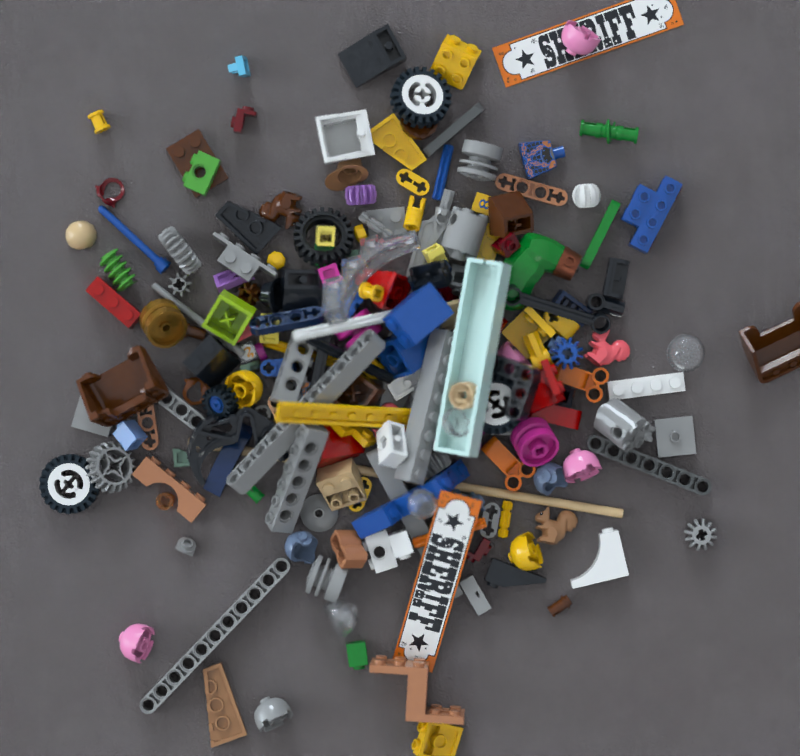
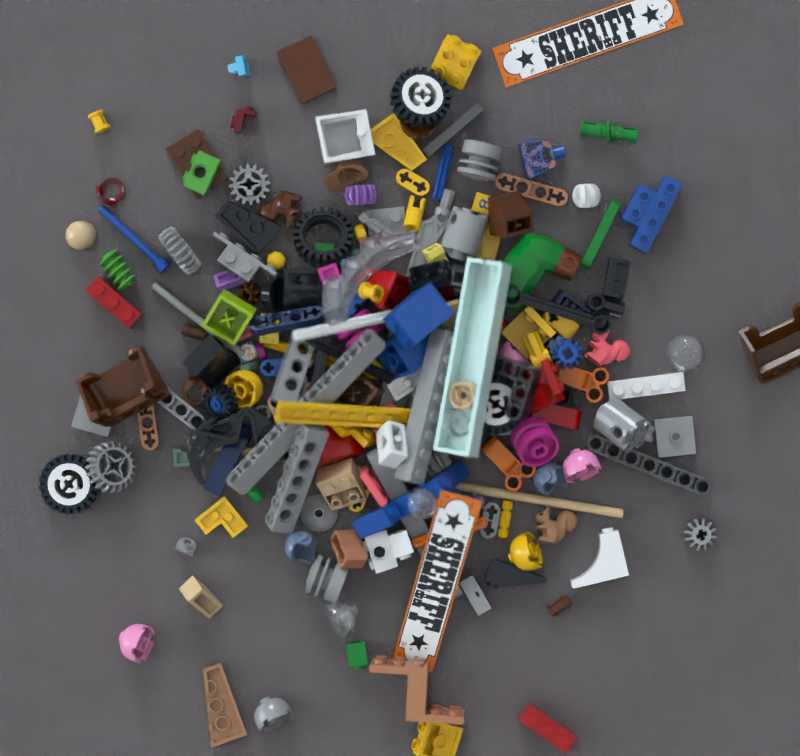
(129, 434): medium blue brick -> none
(163, 323): pearl gold wheel -> none
(163, 506): clear orange bush -> none
(184, 288): light grey gear -> none
(189, 503): nougat arch -> none
(200, 597): none -> tan slope
(211, 643): light grey beam -> none
(221, 513): none -> yellow plate
(249, 176): none -> light grey gear
(306, 69): none -> reddish brown tile
(325, 235): light yellow leg -> none
(372, 56): black slope -> none
(374, 485): none -> coral tile
(482, 549): dark red bracket -> none
(507, 245): dark red bracket -> none
(547, 728): none -> red arch
(579, 39): bright pink cylinder -> none

